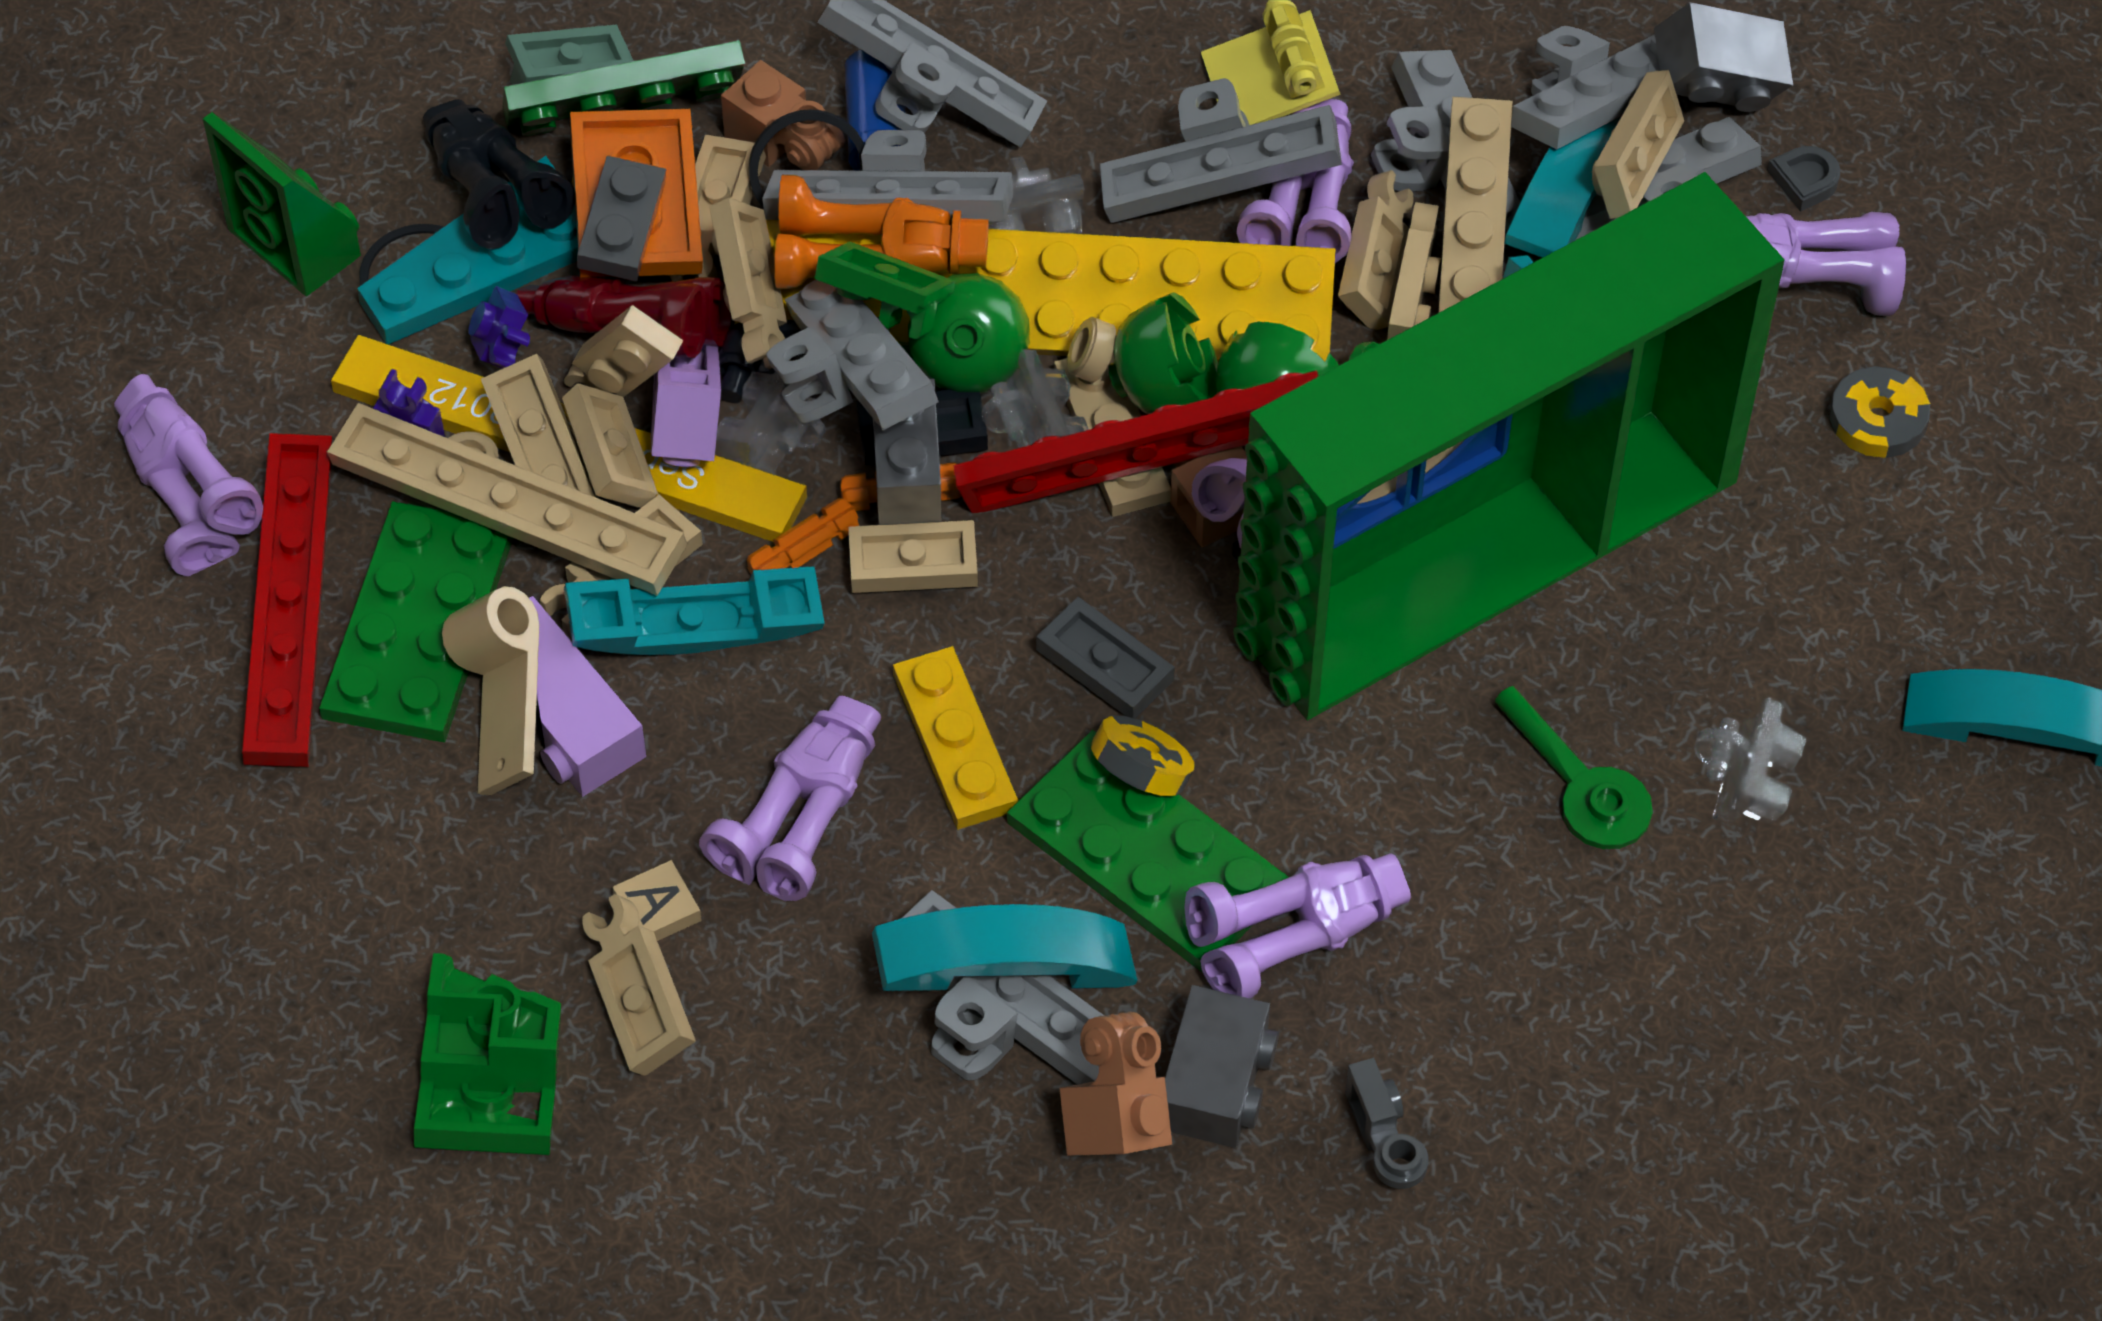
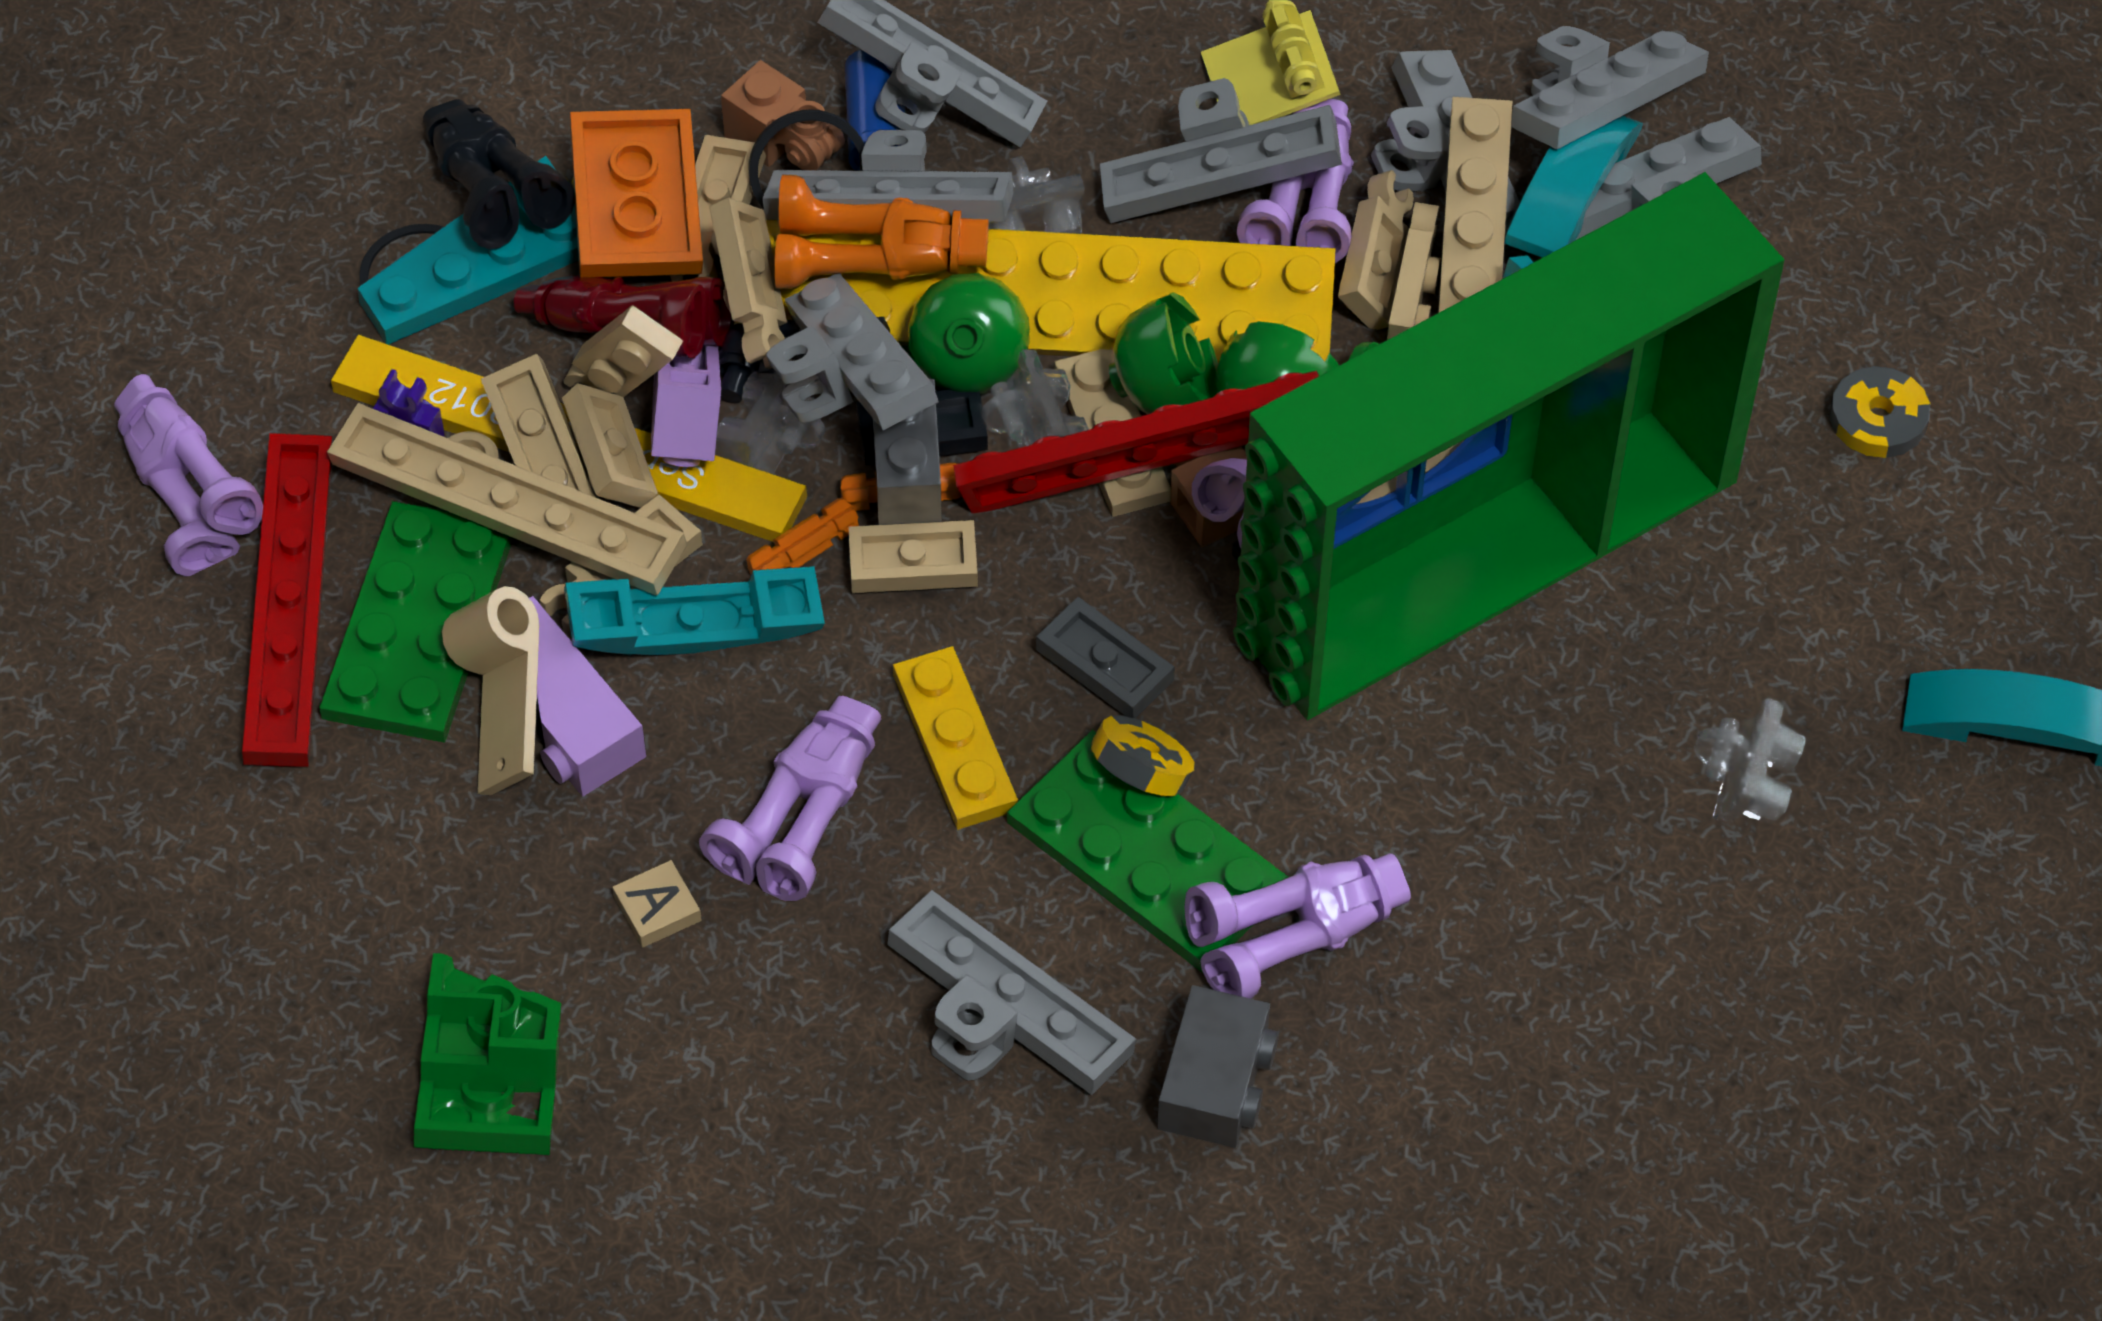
(280, 210): green slope -> none
(497, 328): dark purple plate -> none
(565, 52): sand green plate -> none
(621, 218): dark grey plate -> none
(637, 989): tan plate -> none
(643, 83): green plate -> none
(899, 286): green plate -> none
(1003, 941): teal slope -> none
(1091, 349): tan tile -> none
(1127, 1102): nougat brick -> none
(1376, 1110): dark grey plate -> none
(1600, 803): green piece -> none
(1638, 144): tan plate -> none
(1724, 56): flat silver brick -> none
(1806, 175): dark grey tile -> none
(1868, 258): lavender piece -> none

